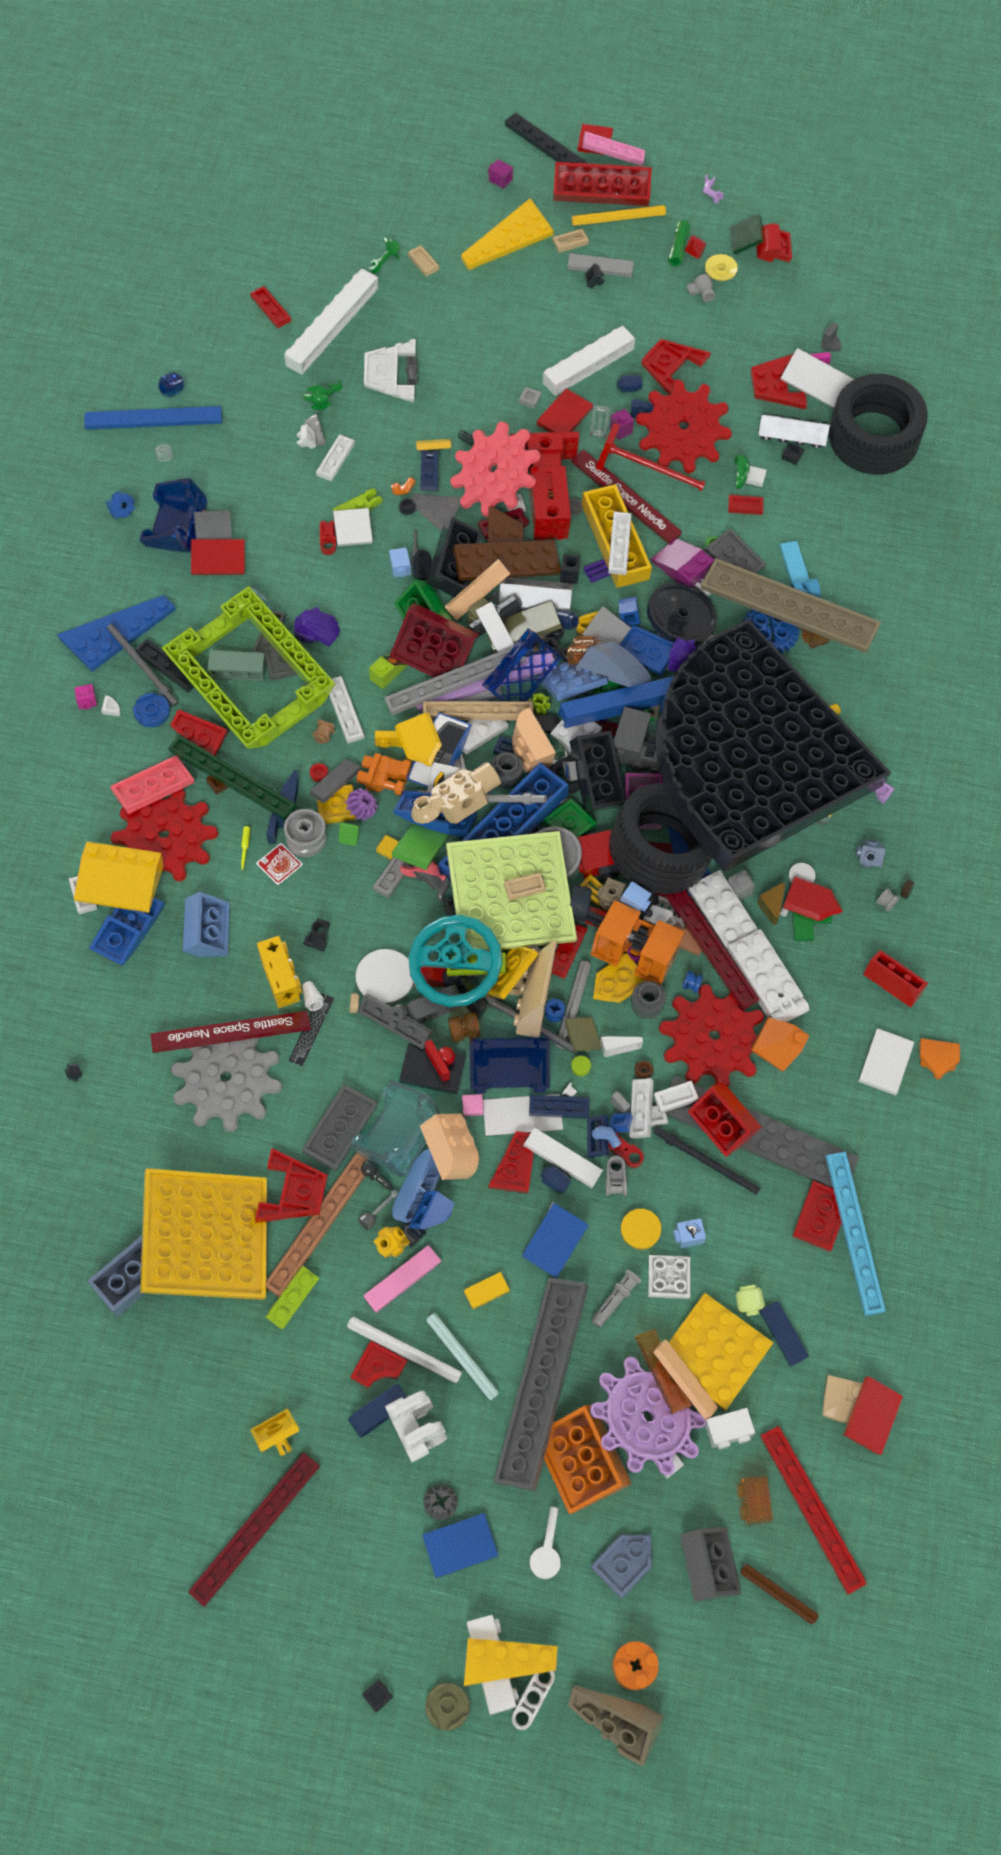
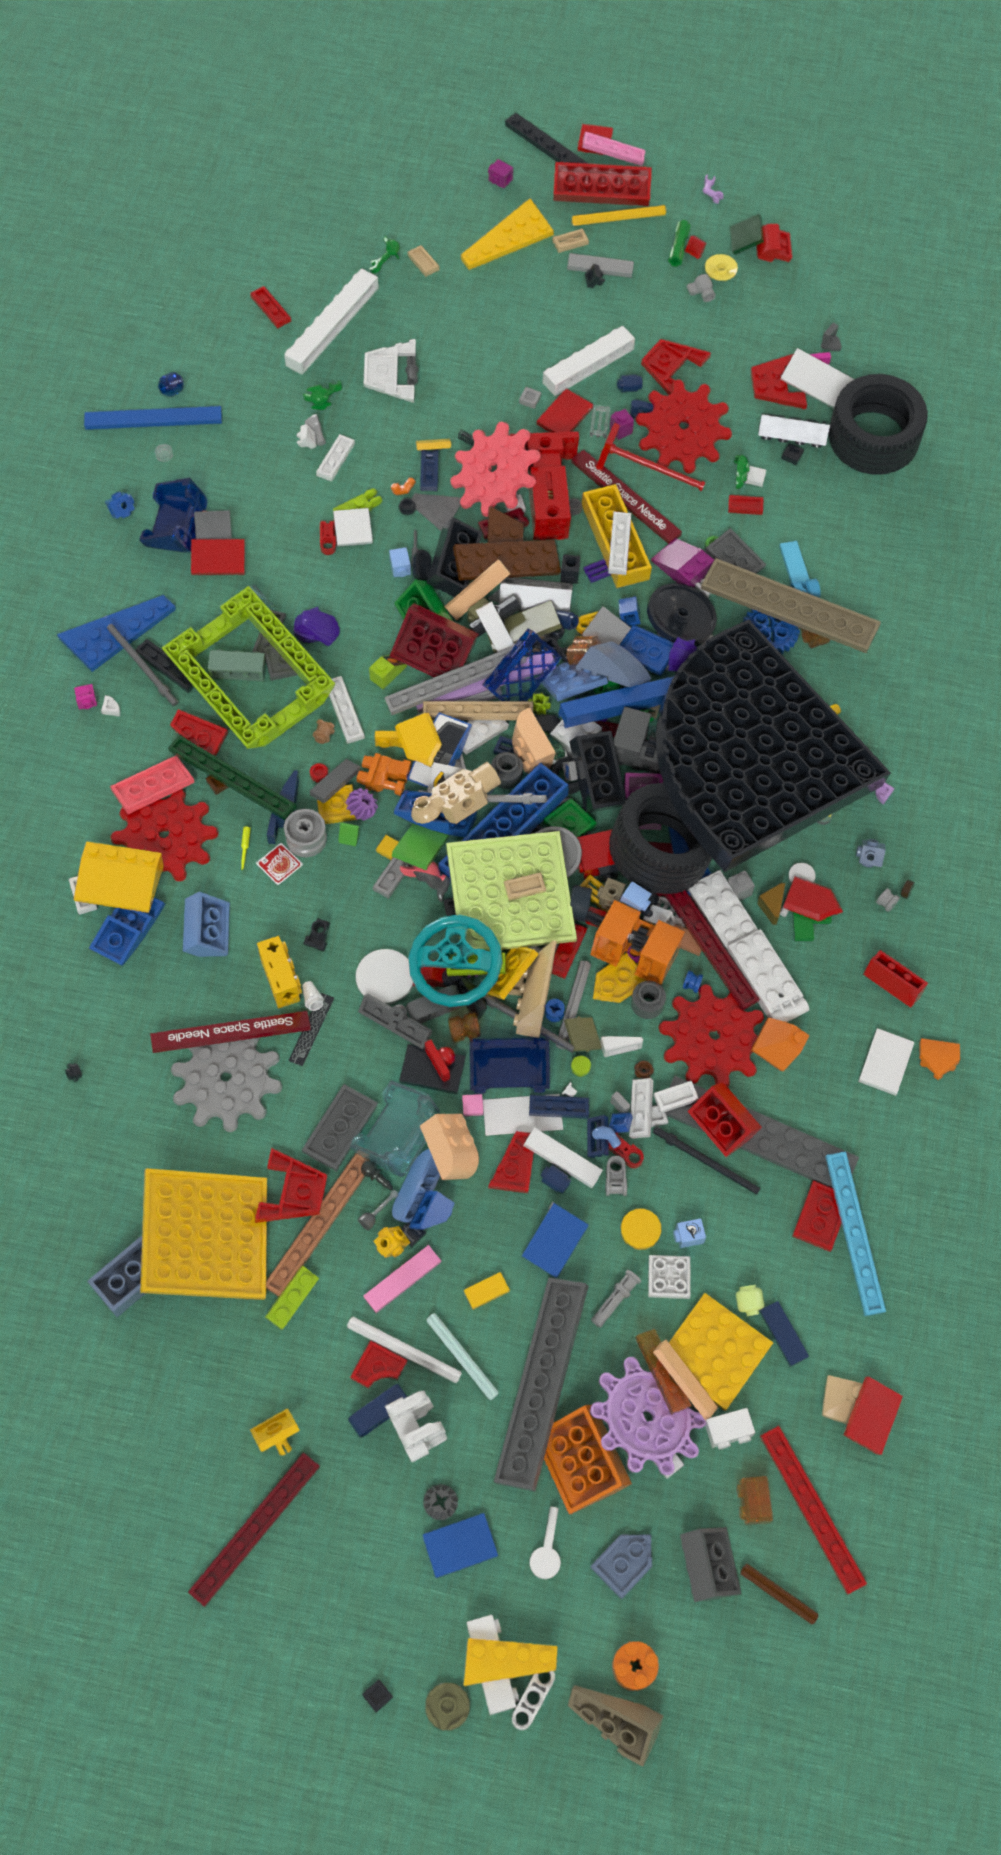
(151, 710): blue tile -> none
(354, 1000): tan tile -> none

